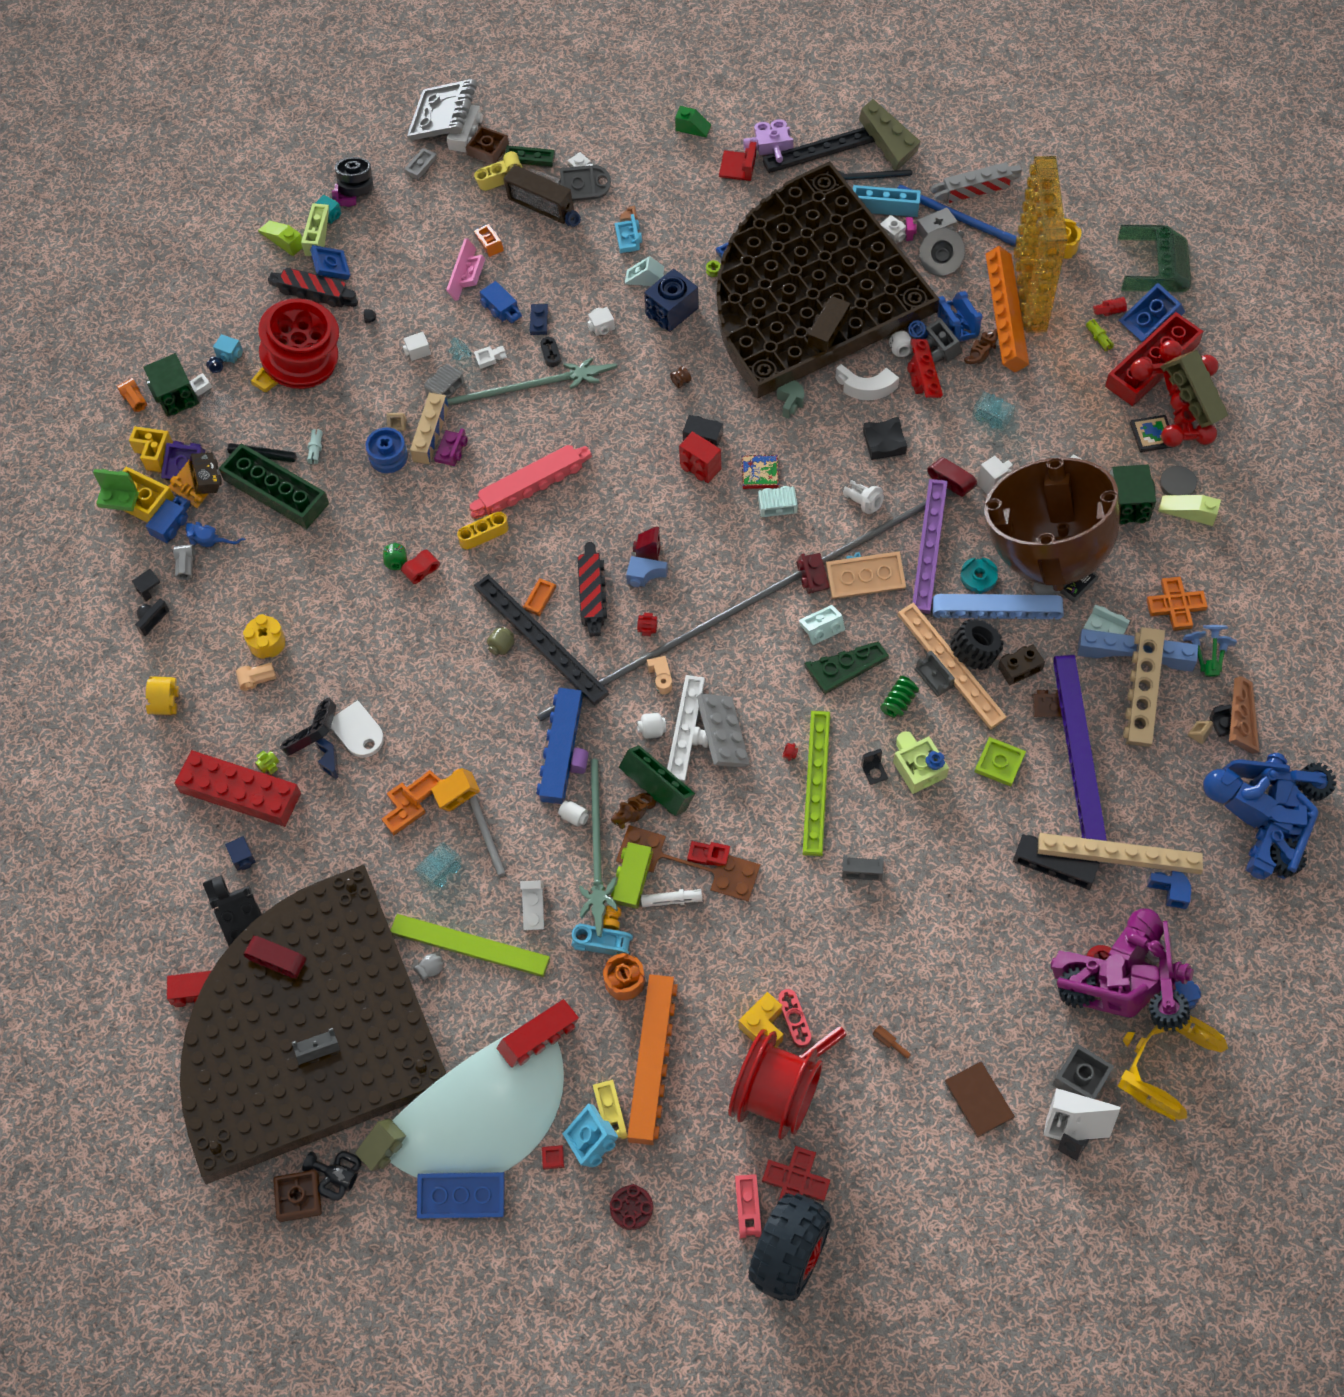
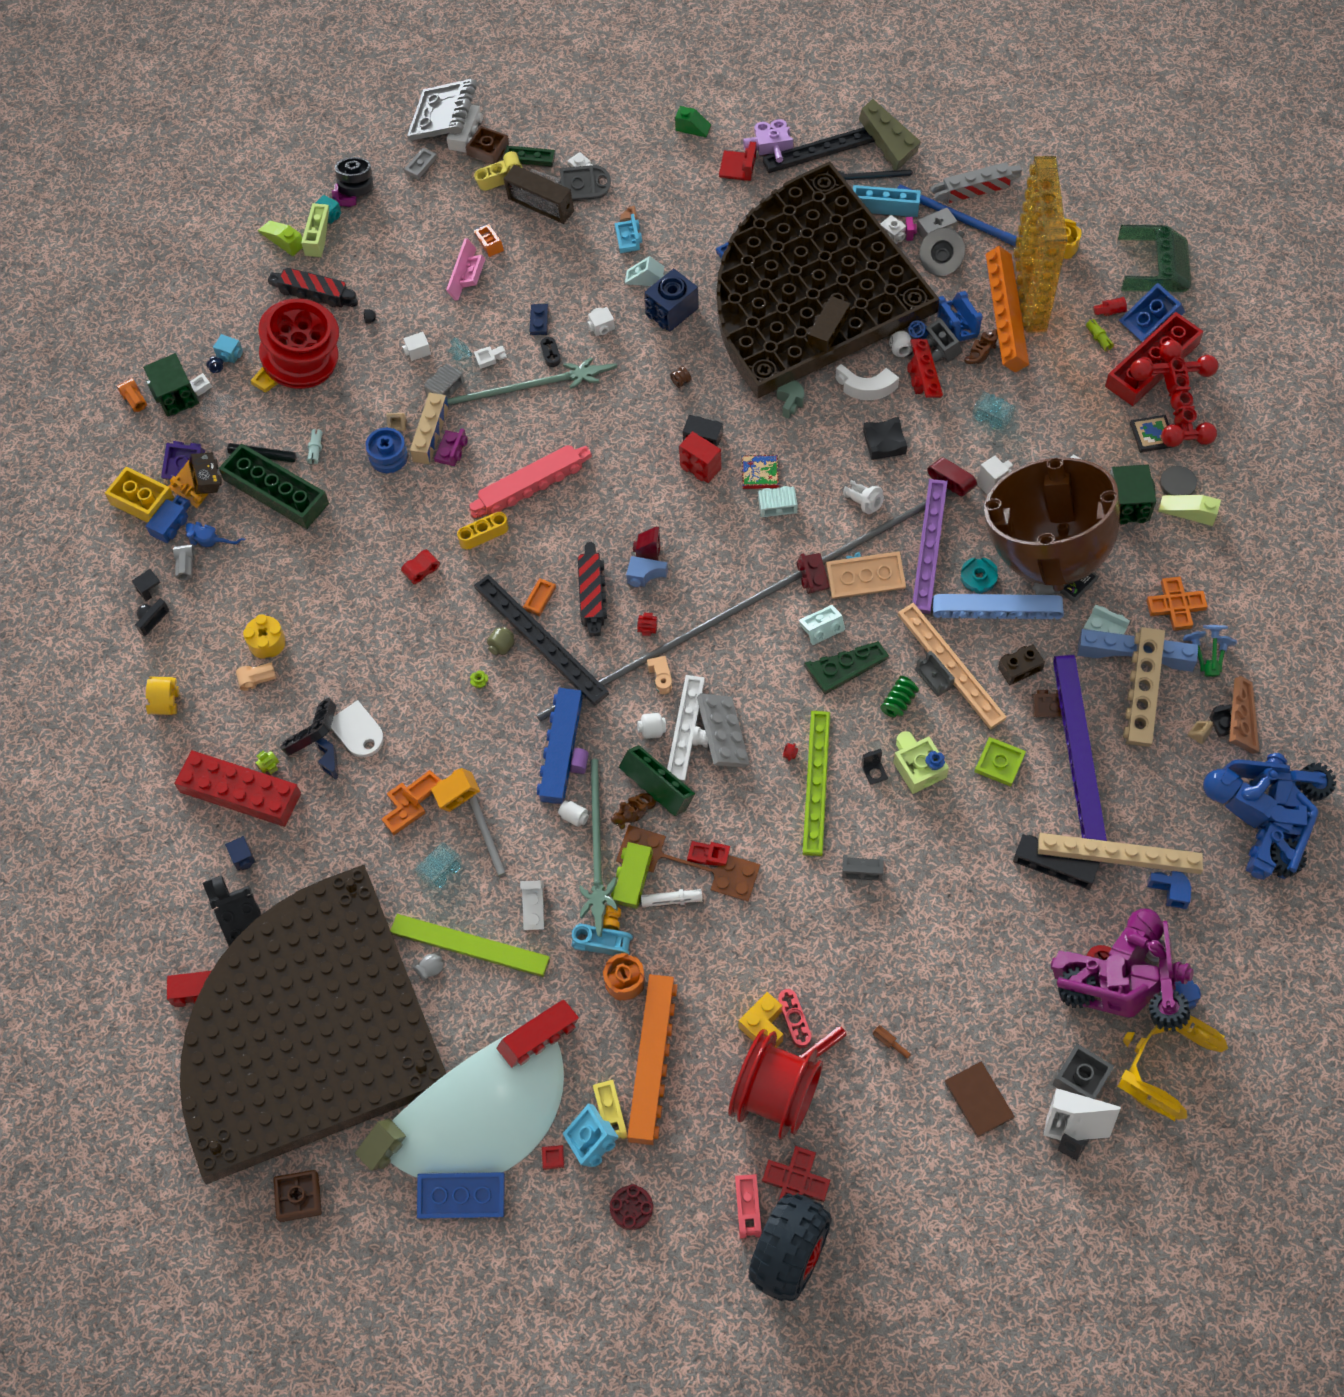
(116, 490): bright green bracket -> none
(151, 446): yellow brick -> none
(275, 957): dark red beam -> none
(316, 1047): dark grey hinge -> none
(330, 262): blue plate -> none
(335, 1173): black piece -> none
(394, 556): green head -> none
(479, 683): none -> lime plate
(500, 303): blue brick -> none
(575, 221): dark blue plate -> none
(712, 273): lime bush -> none
(976, 644): black tyre -> none
(1196, 387): olive wedge -> none

